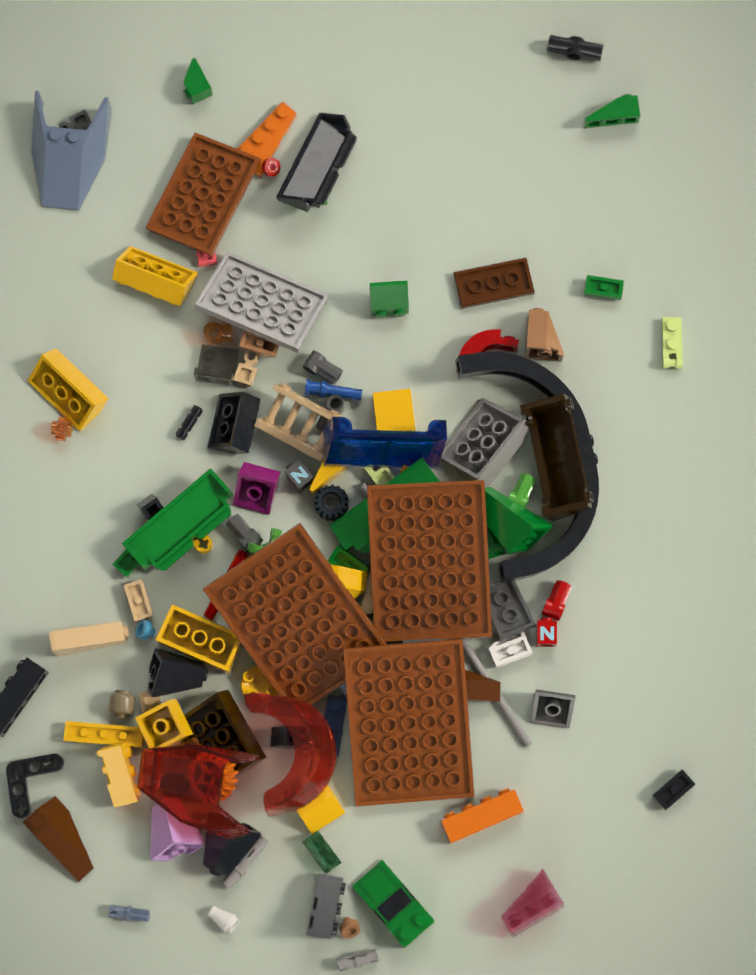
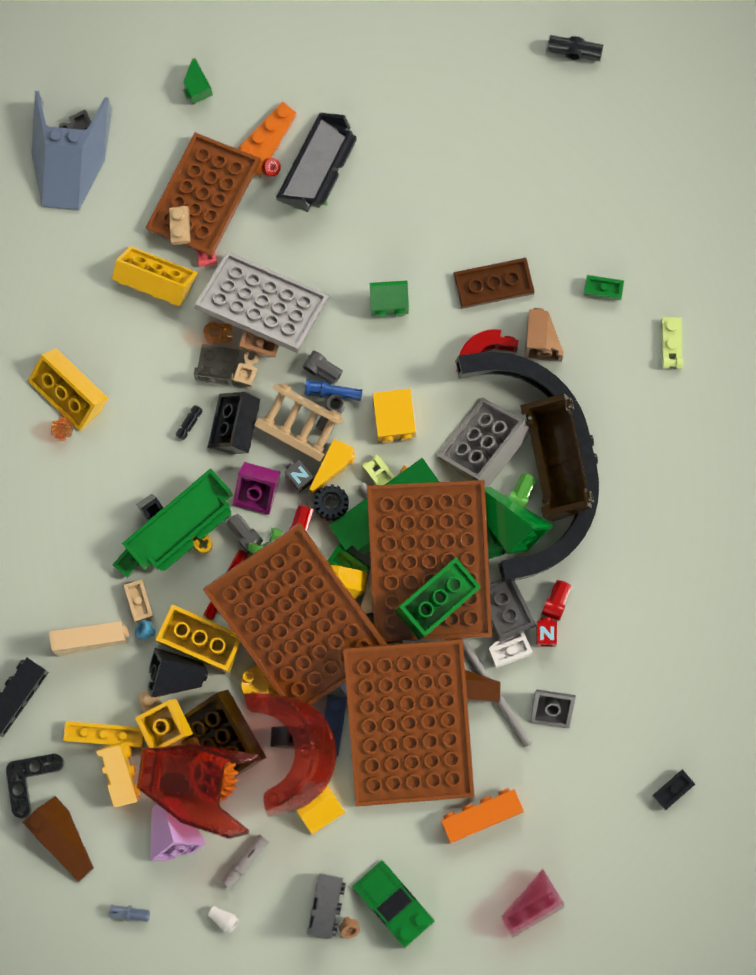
(122, 703): dark tan head -> none
(179, 225): none -> tan plate
(224, 854): black slope -> none
(303, 515): none -> red piece
(321, 852): clear green plate -> none
(357, 960): light grey pin -> none
(382, 447): clear blue windscreen -> none
(437, 599): none -> green slope
(618, 112): green slope -> none

